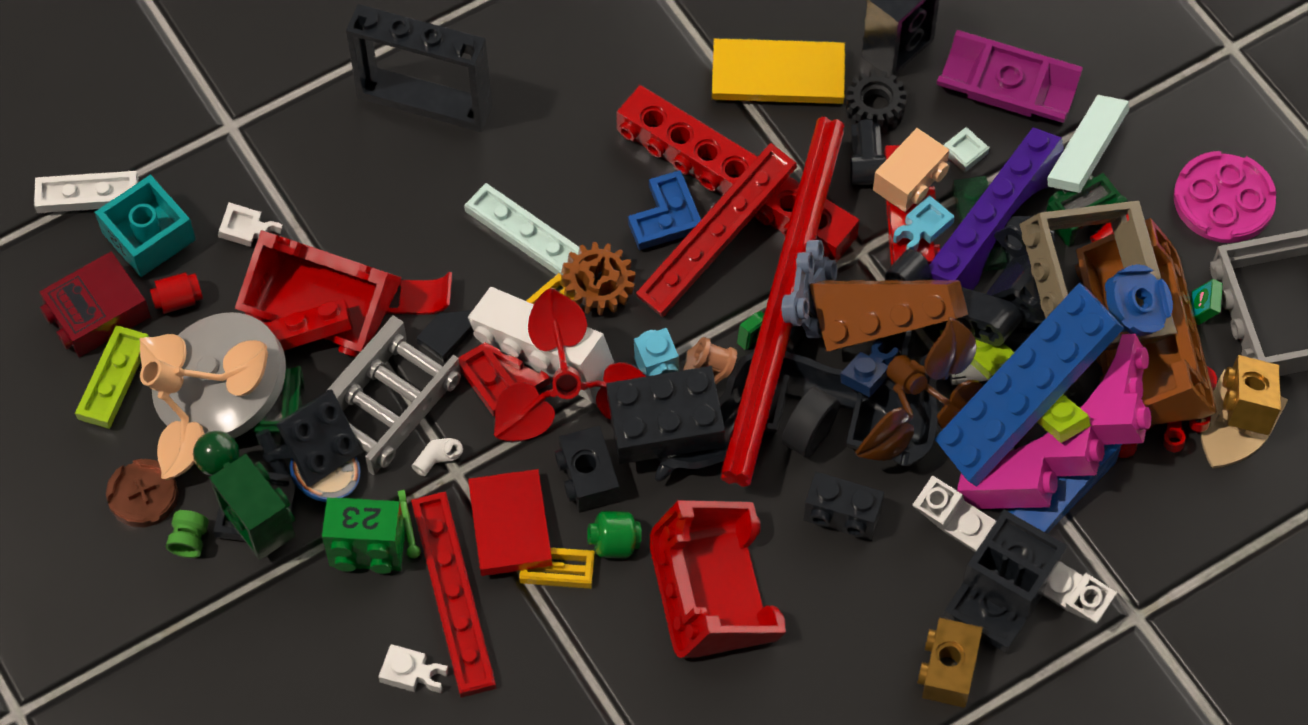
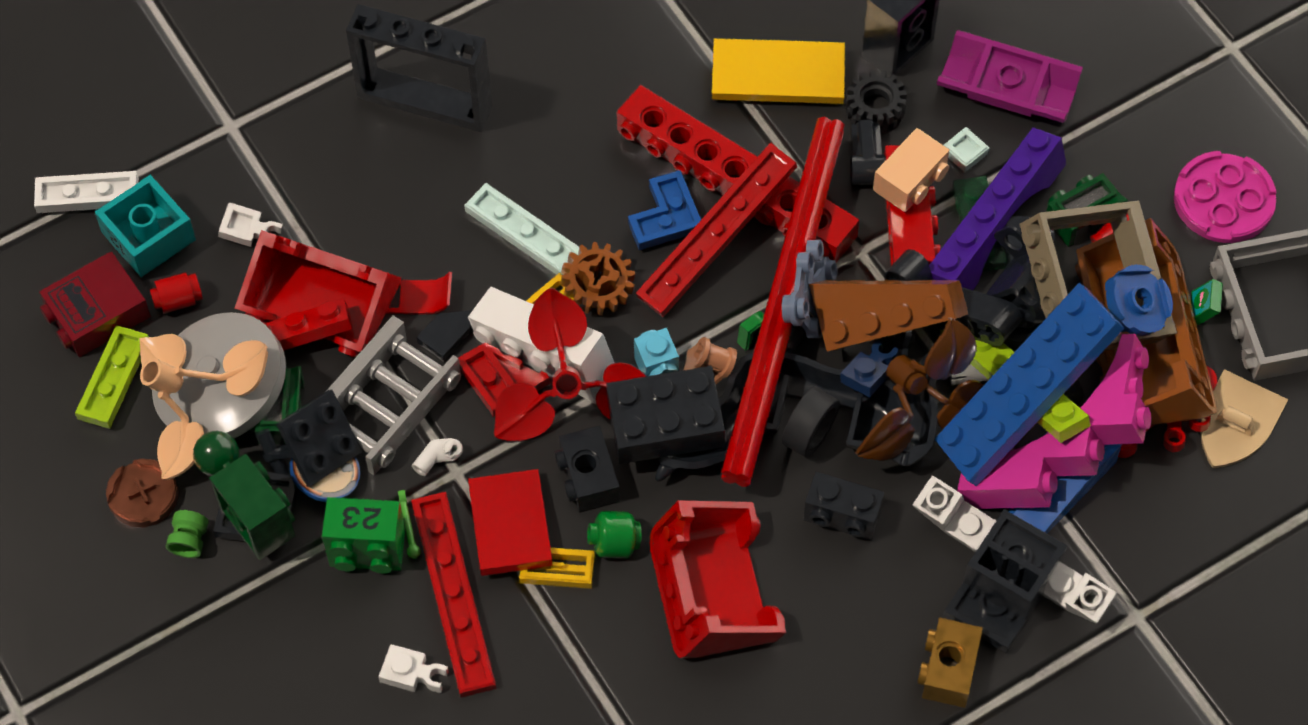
(924, 221): medium azure plate -> none
(1088, 143): light aqua tile -> none
(1252, 394): pearl gold brick -> none

